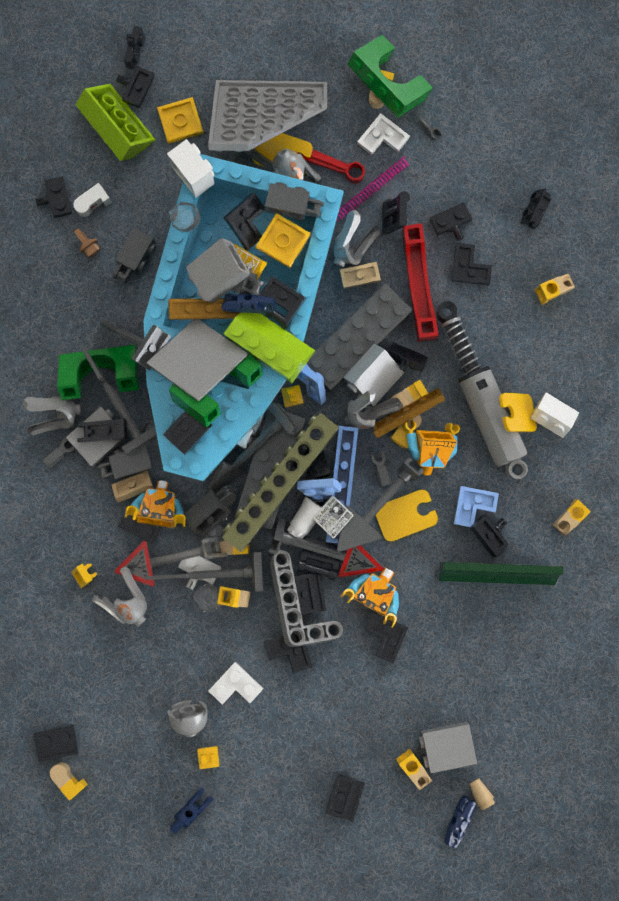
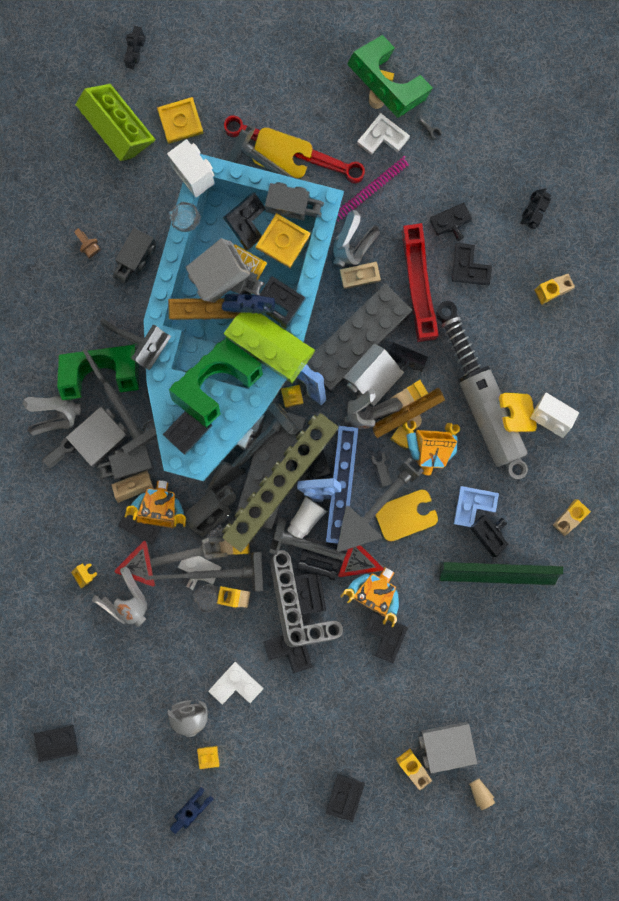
(56, 197): black plate -> none
(66, 781): leg -> none
(90, 200): white leg -> none
(103, 430): black hinge -> none
(136, 86): black plate -> none
(197, 359): light grey piece -> none
(259, 110): light grey plate -> none
(292, 165): light grey piece -> none
(333, 516): sticker -> none
(395, 218): black plate -> none
(460, 821): dark blue hinge -> none

